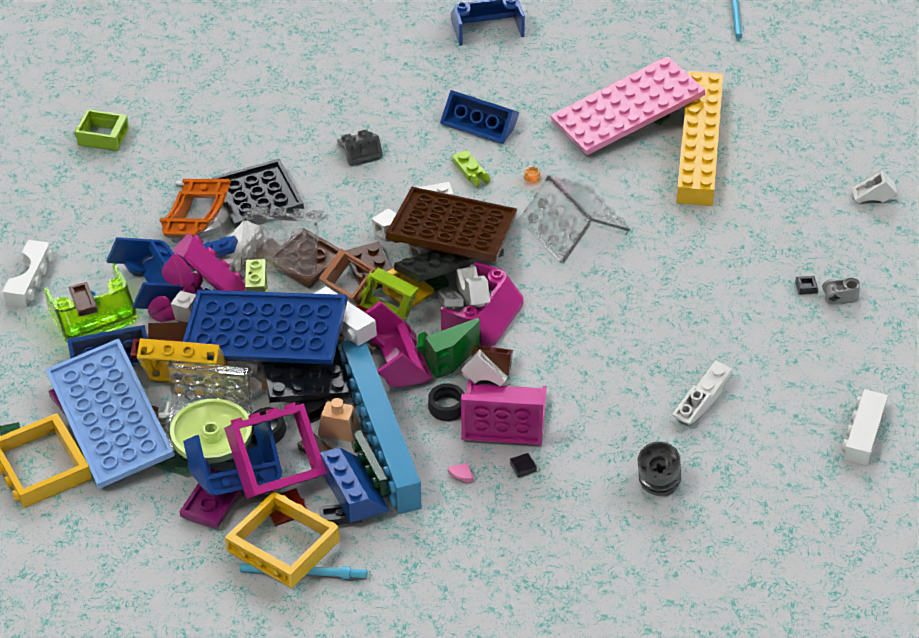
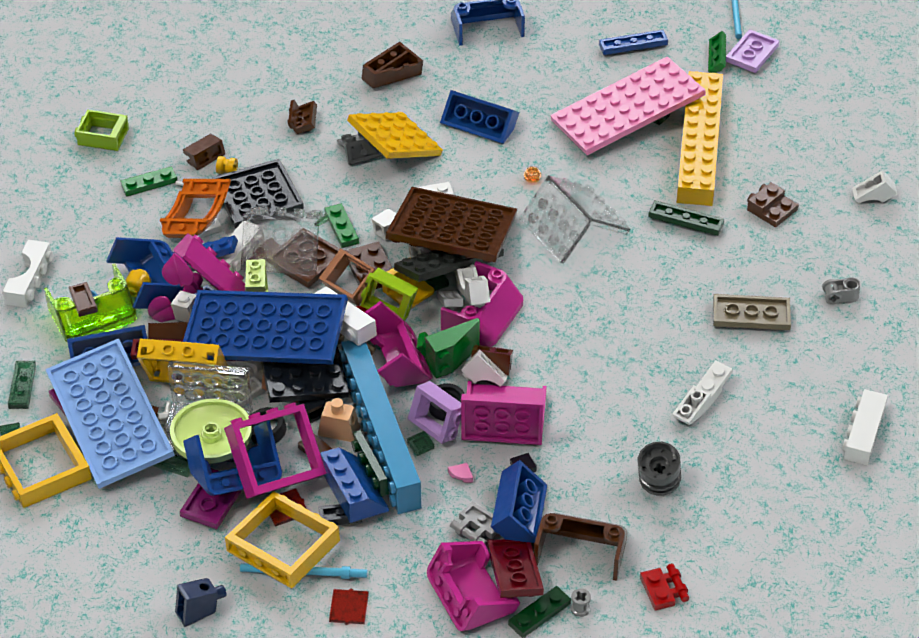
(22, 384): none -> clear green tile
(135, 279): none -> yellow head
(148, 181): none -> green plate
(197, 600): none -> dark blue torso
(204, 151): none -> reddish brown hinge
(226, 165): none -> yellow wheel
(302, 117): none -> reddish brown bracket
(341, 225): none -> plate
(348, 606): none -> clear red piece
(392, 66): none -> reddish brown wedge
(394, 135): none -> yellow plate
(420, 443): none -> clear green tile
(423, 396): none -> lavender window
(465, 586): none -> dark pink windscreen
(470, 168): lime hinge -> none
(477, 518): none -> light grey plate
(515, 568): none -> dark red plate
(519, 504): none -> blue slope
(539, 612): none -> dark green plate
(580, 604): none -> light grey bush
(582, 529): none -> reddish brown windscreen
(633, 42): none -> blue plate
(658, 589): none -> red plate
(686, 218): none -> dark green plate
(717, 53): none -> green plate
(751, 312): none -> dark tan plate
(752, 51): none -> lavender plate
(771, 204): none -> reddish brown plate
(806, 285): black tile -> none

